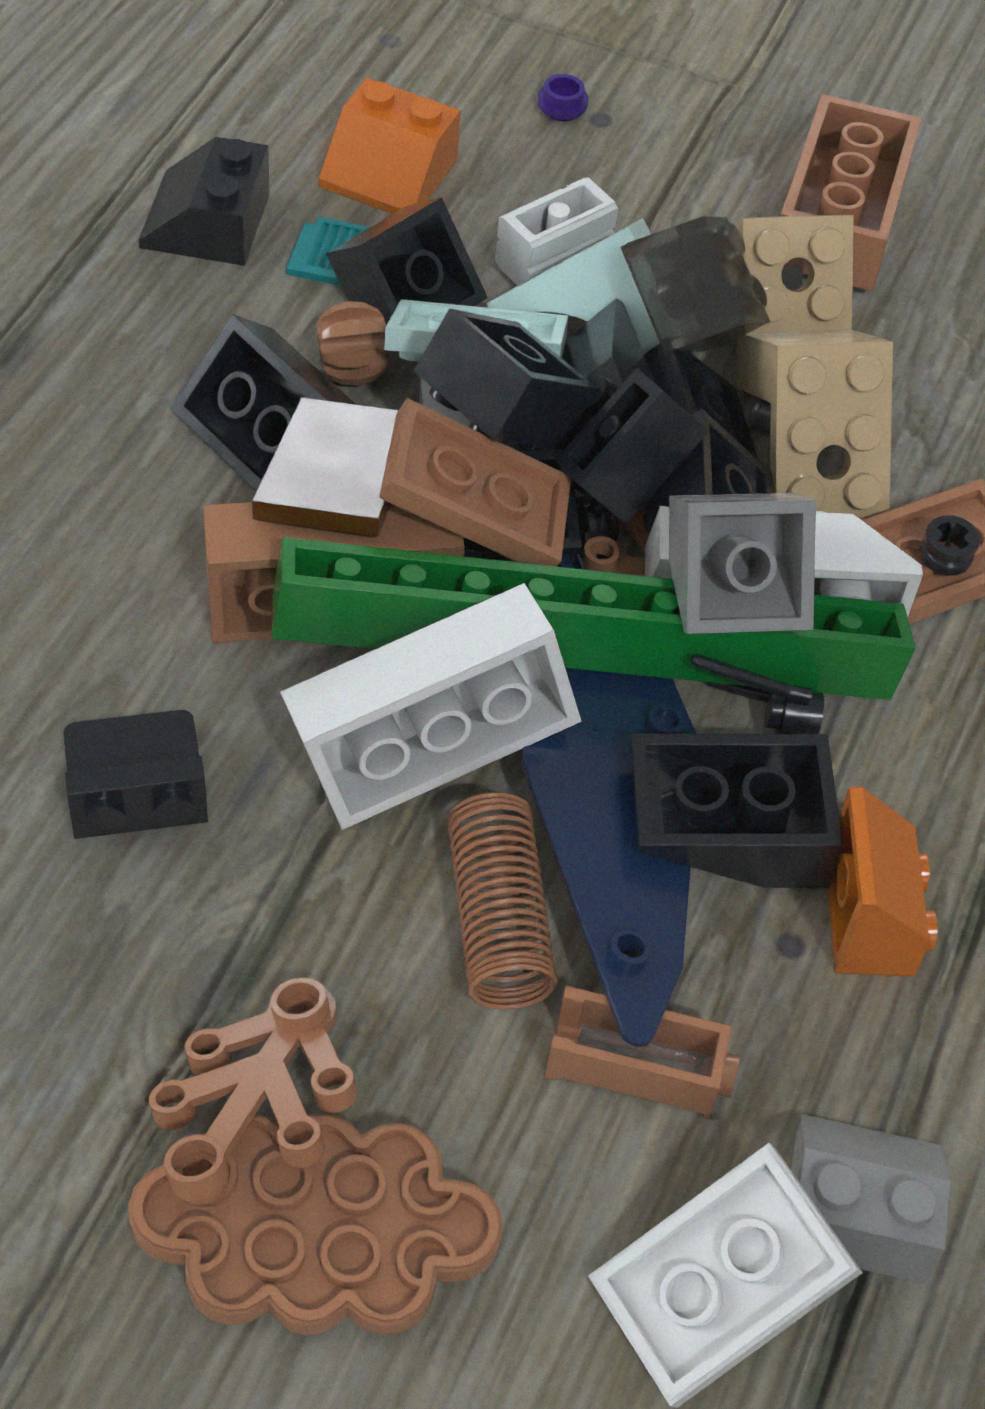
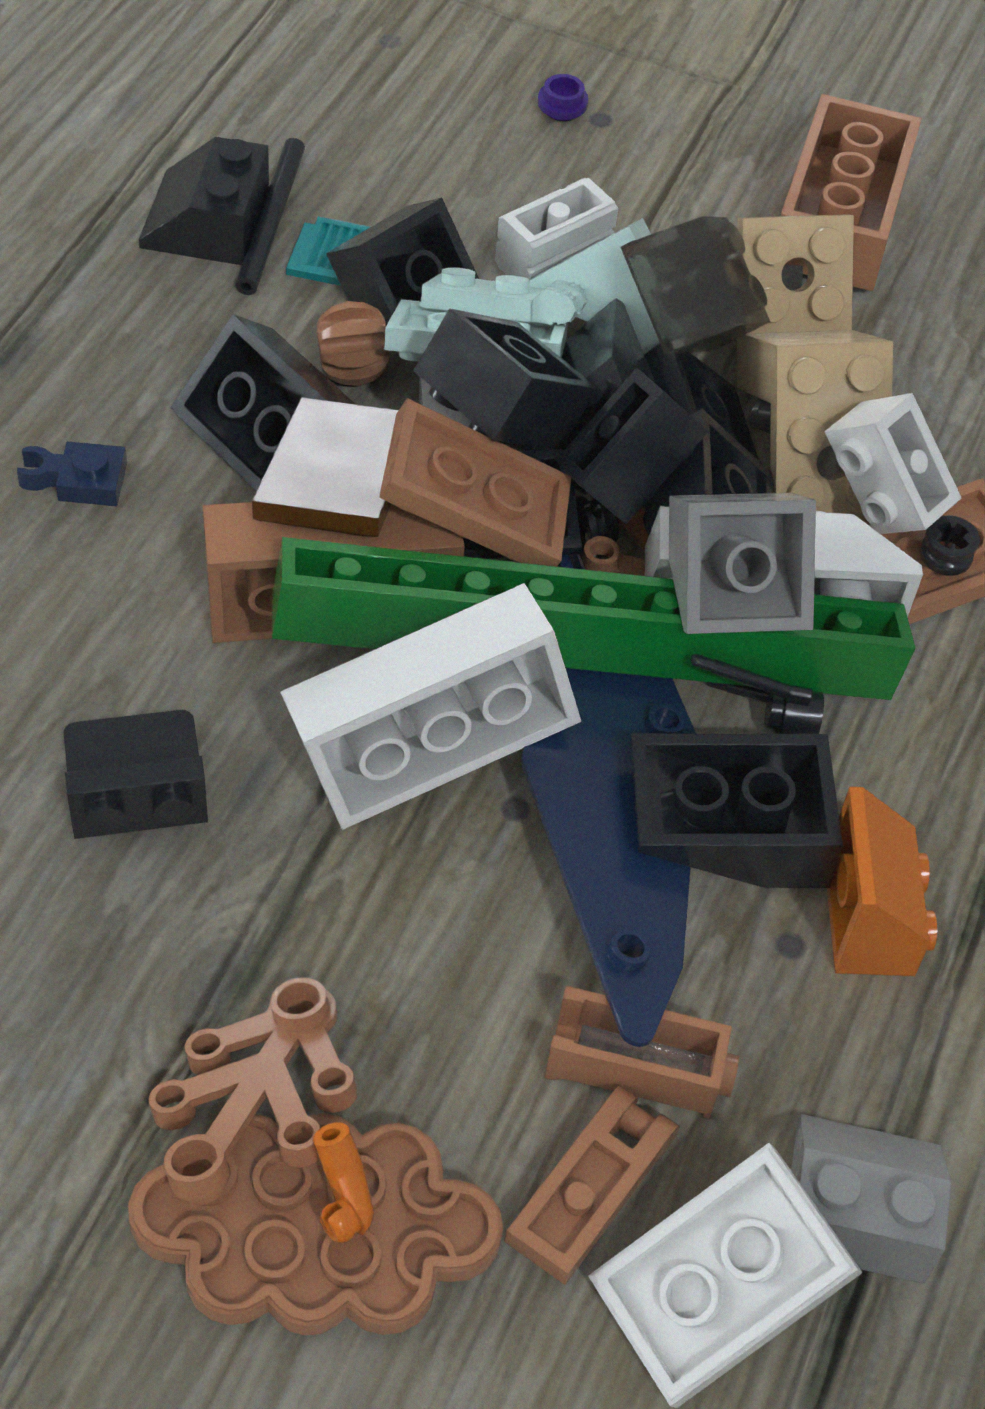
(81, 474): none -> dark blue plate
(270, 217): none -> black piece
(347, 1179): none -> orange arm
(390, 147): orange slope -> none
(485, 846): nougat piece -> none
(505, 298): none -> light aqua hinge
(590, 1186): none -> nougat plate
(893, 464): none -> white brick

